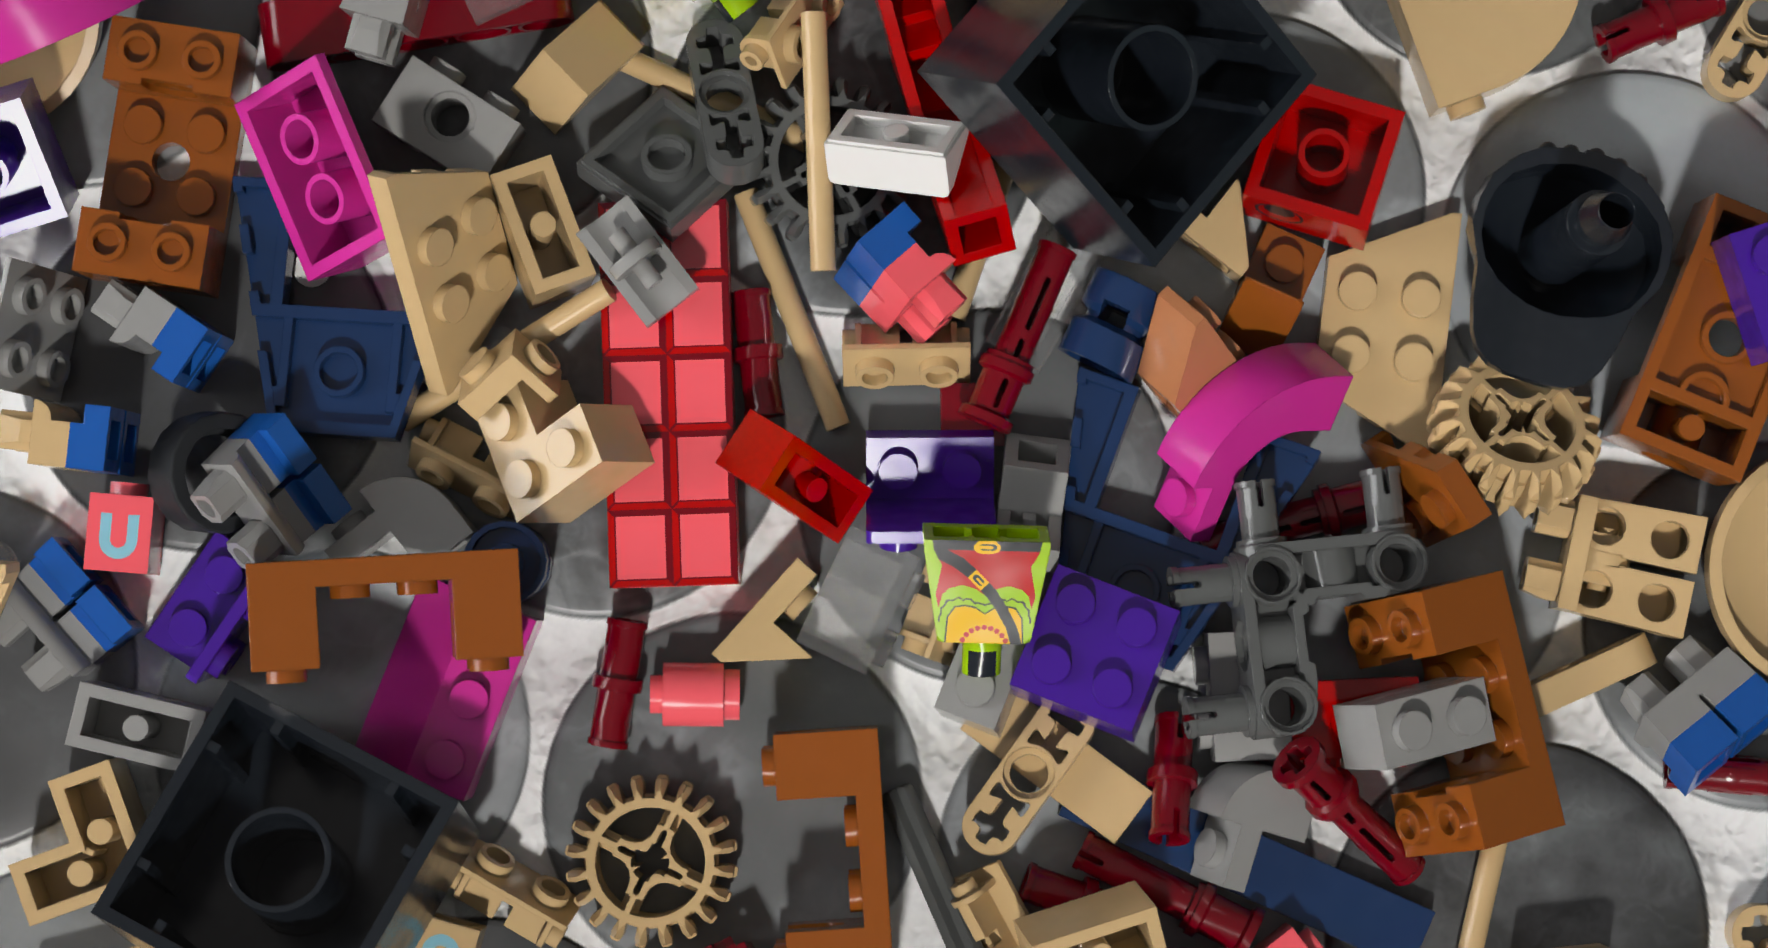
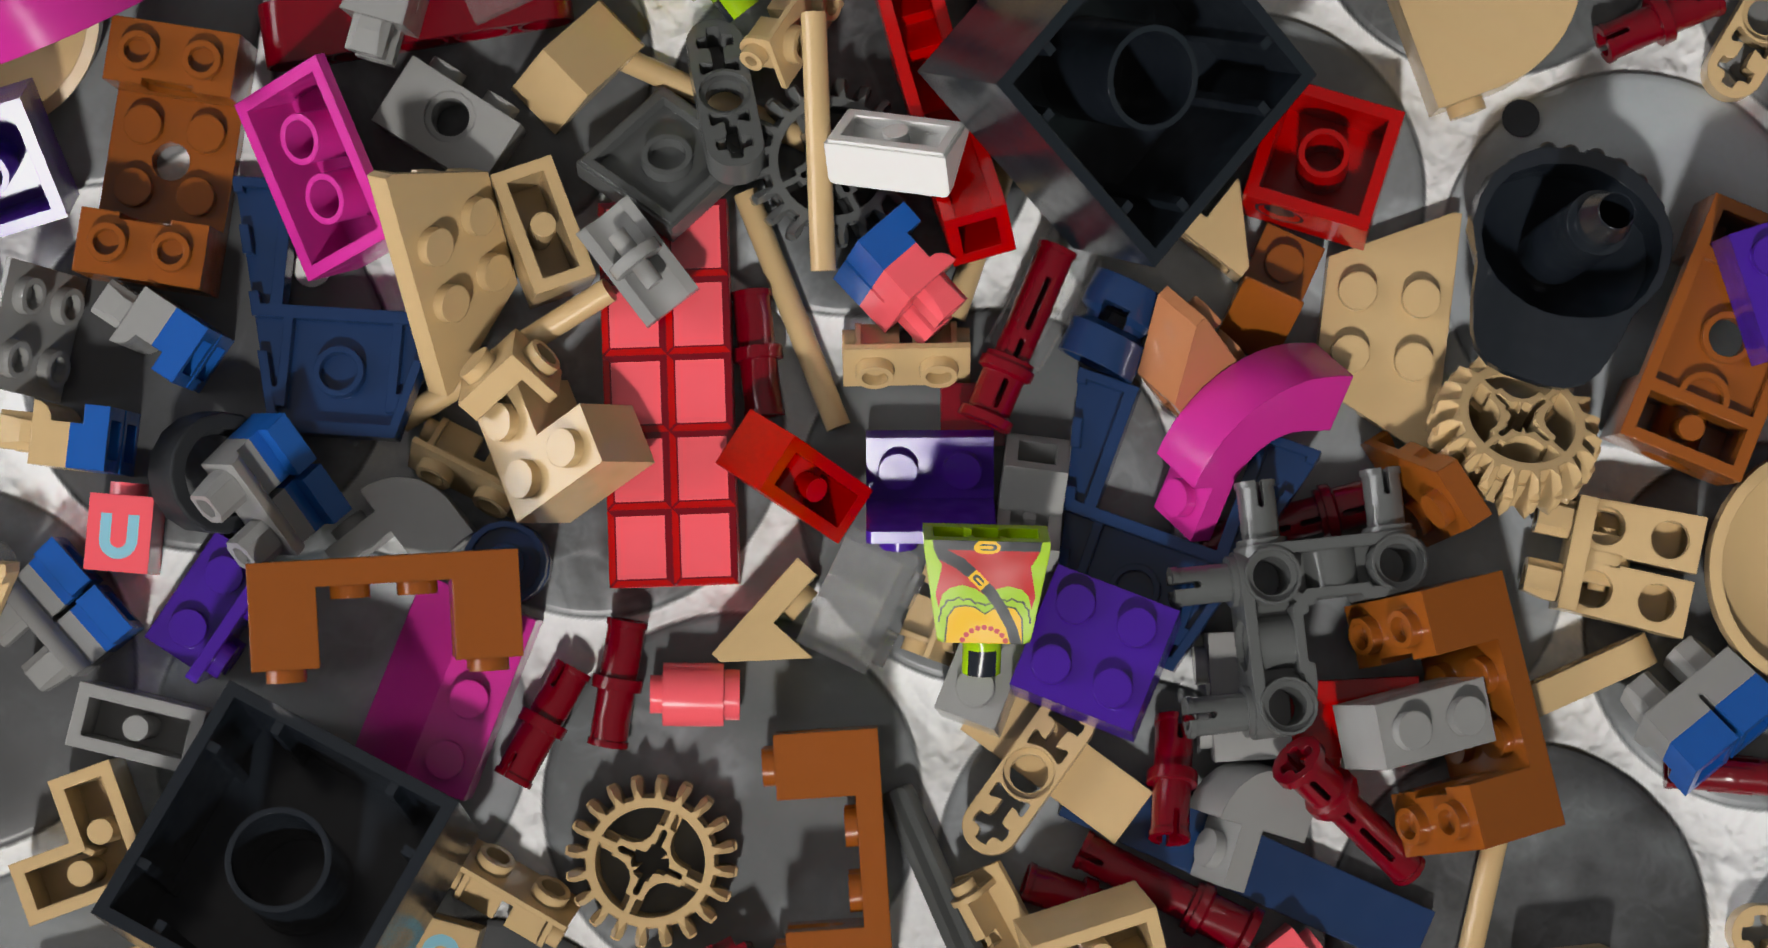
(542, 723): none -> dark red pin
(1520, 118): none -> black sticker

